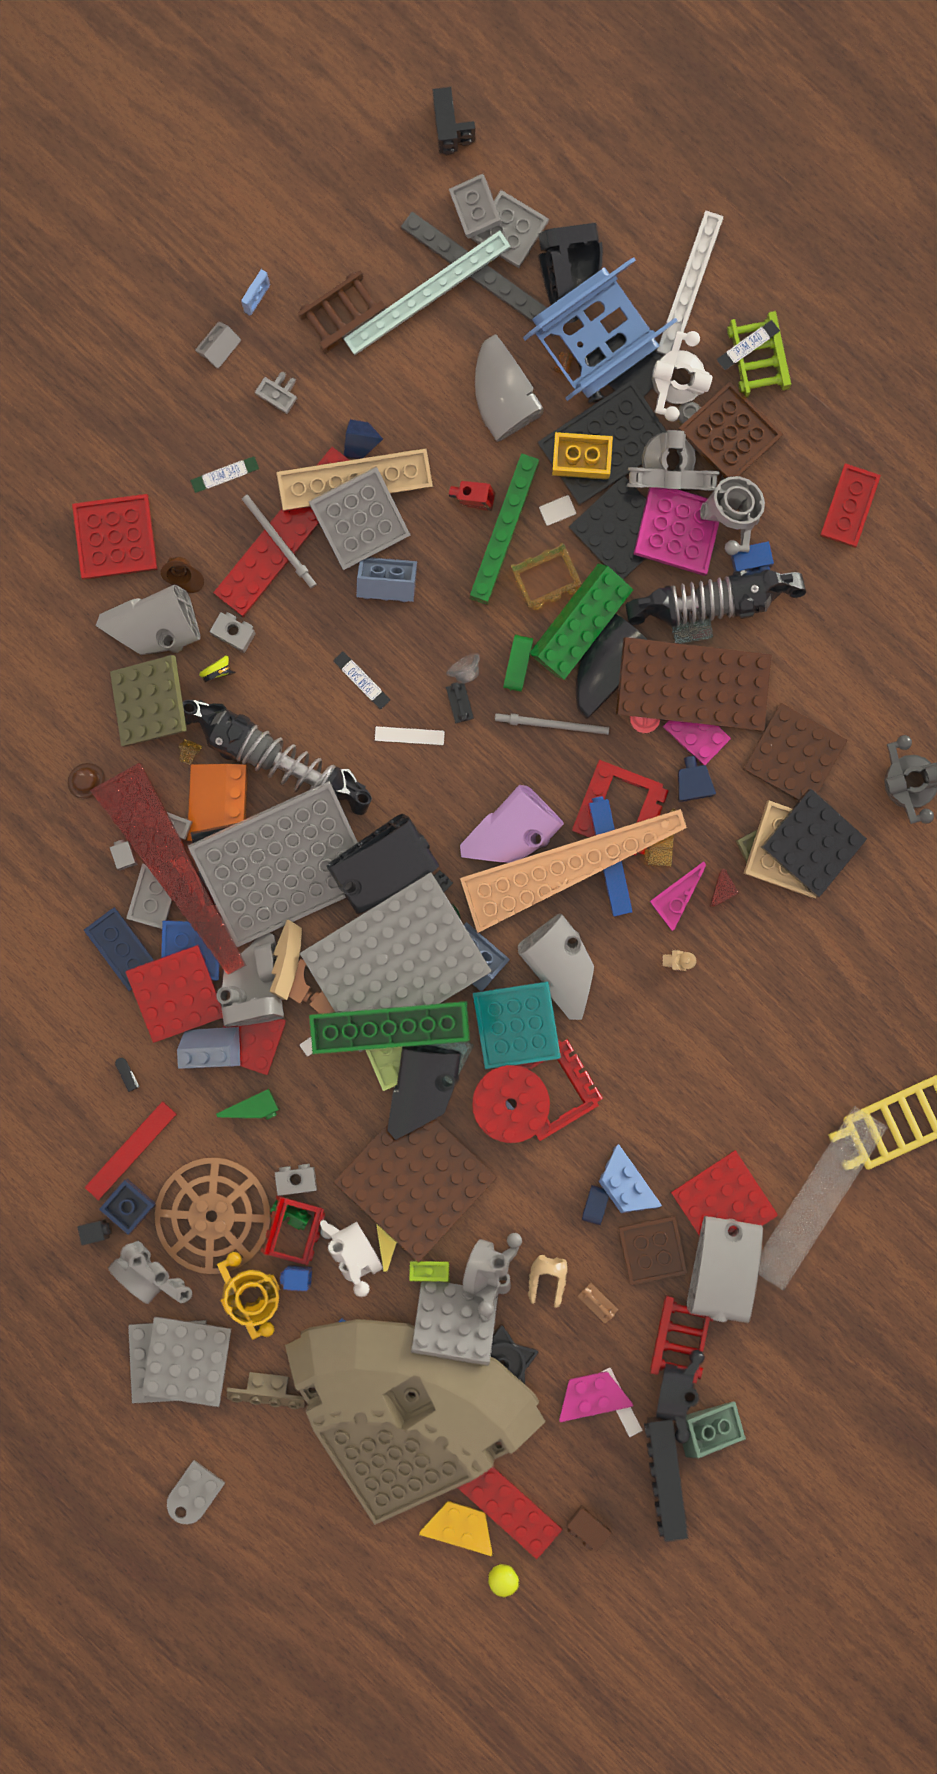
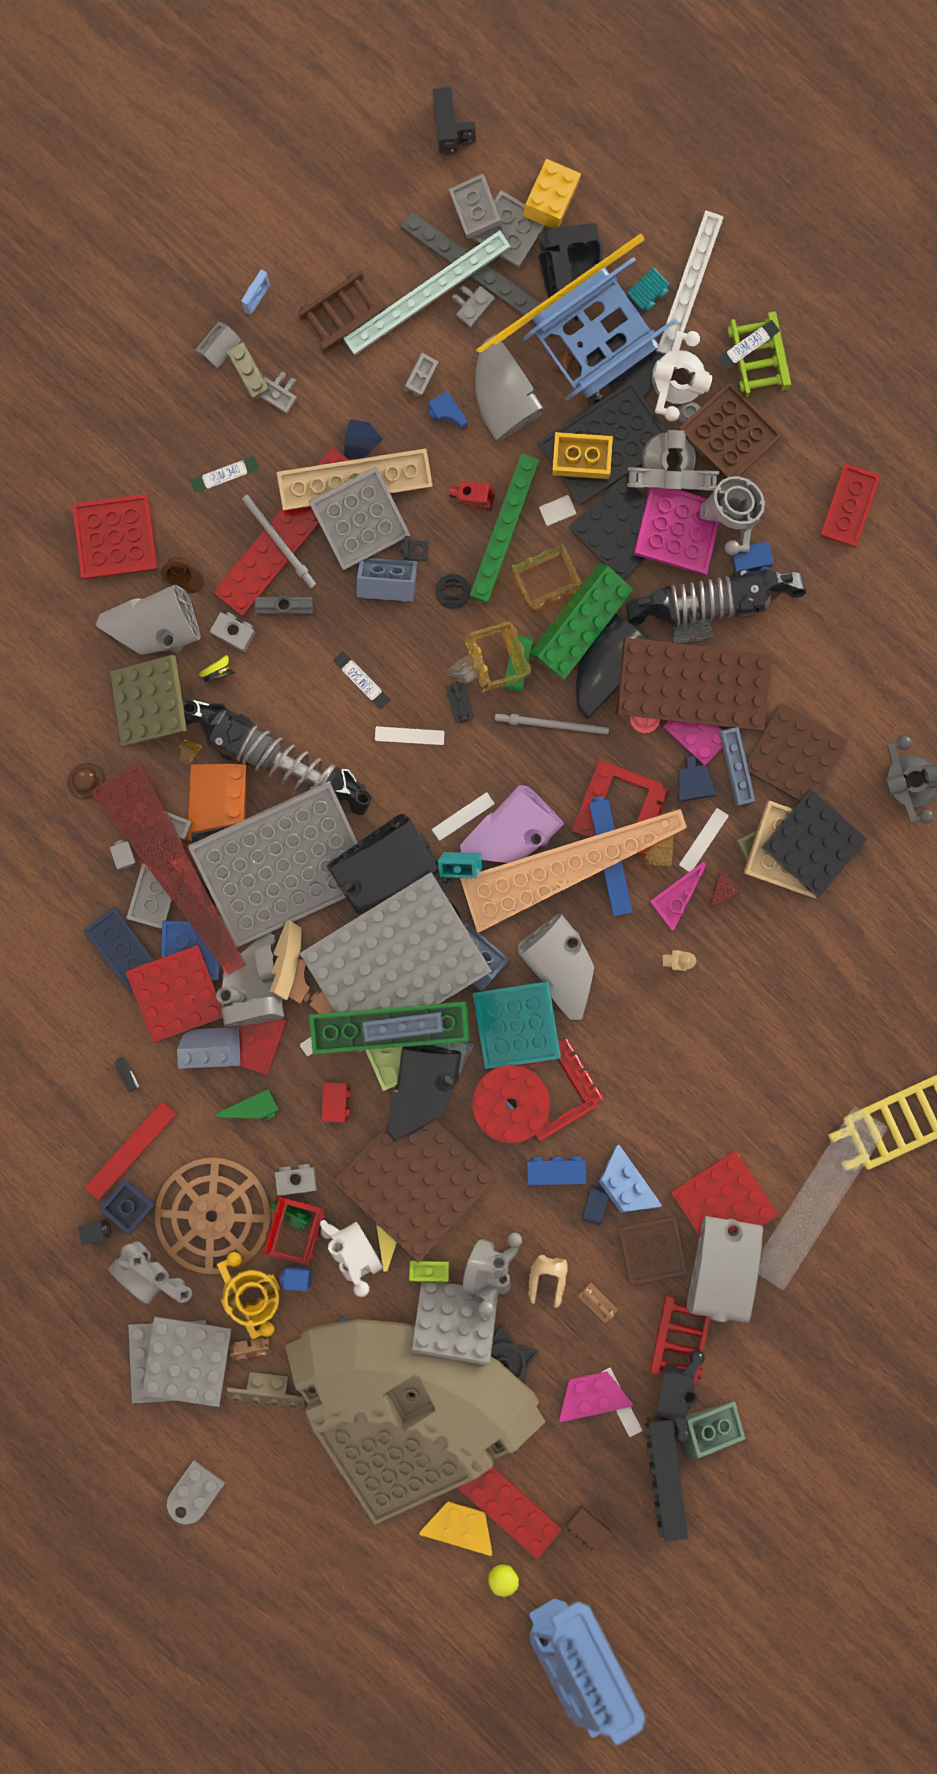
(241, 1352): none -> medium nougat hinge
(248, 371): none -> plate
(271, 605): none -> dark grey piece
(335, 1102): none -> red brick
(402, 1027): none -> sand blue tile
(407, 548): none -> black bracket
(420, 374): none -> light grey hinge
(442, 598): none -> black piece
(445, 409): none -> blue arch
(459, 865): none -> teal brick
(463, 816): none -> white sticker
(475, 306): none -> light grey hinge
(514, 648): none -> clear yellow window
(533, 313): none -> yellow piece
(551, 194): none -> yellow brick
(556, 1171): none -> blue brick
(584, 1671): none -> medium blue piece
(648, 290): none -> teal brick
(703, 840): none -> white sticker
(737, 766): none -> sand blue tile

